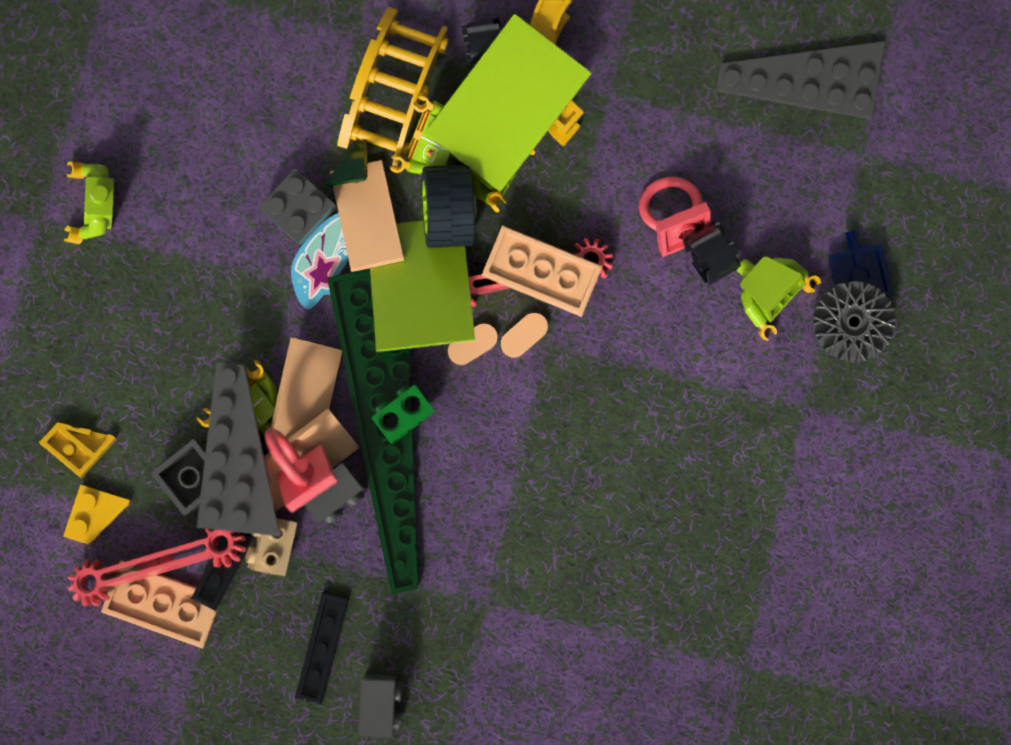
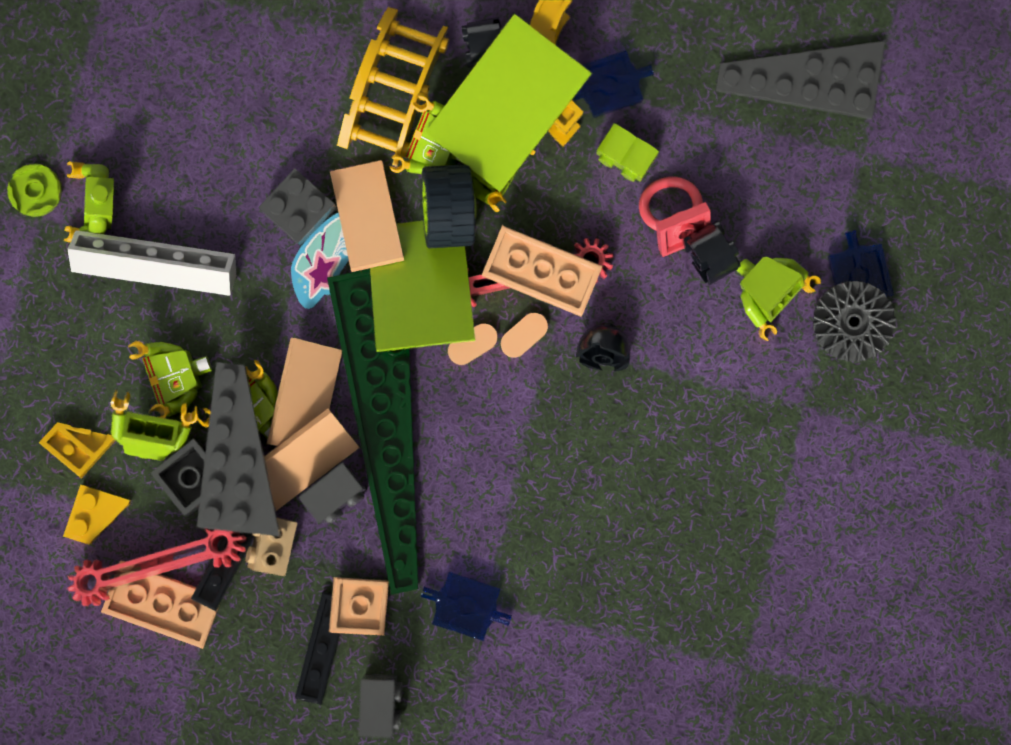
(41, 196): none -> lime tile
(149, 435): none -> lime torso
(152, 262): none -> white brick
(171, 375): none -> lime torso
(301, 476): coral tile -> none
(352, 168): dark green piece -> none
(358, 606): none -> light nougat tile
(407, 419): green brick -> none
(466, 606): none -> clear blue plate
(604, 346): none -> black cylinder
(612, 84): none -> clear blue plate
(626, 153): none -> lime brick

